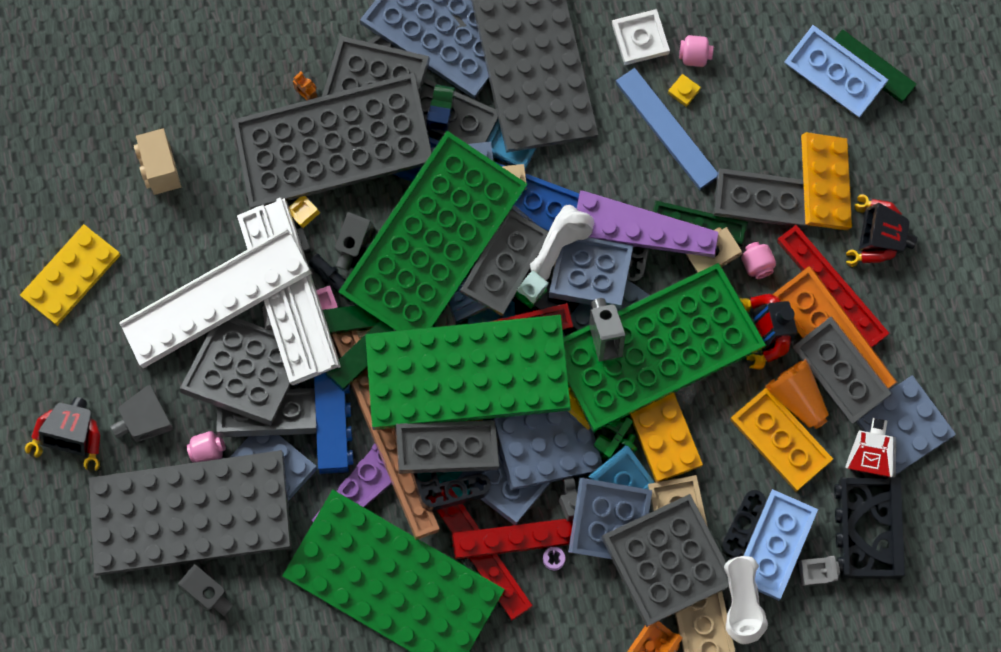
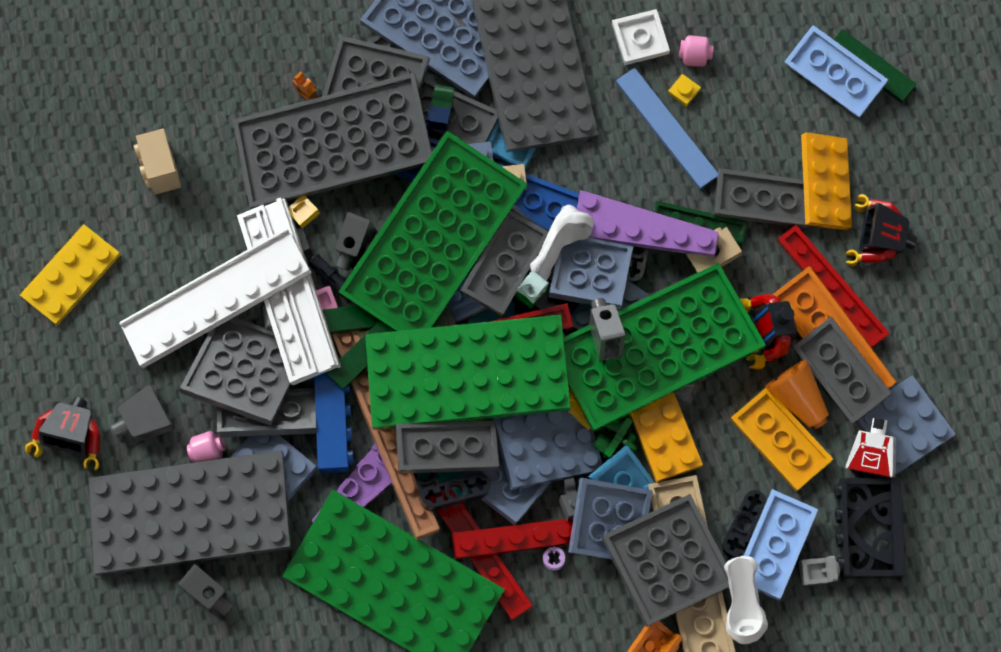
(758, 260): bright pink head -> none

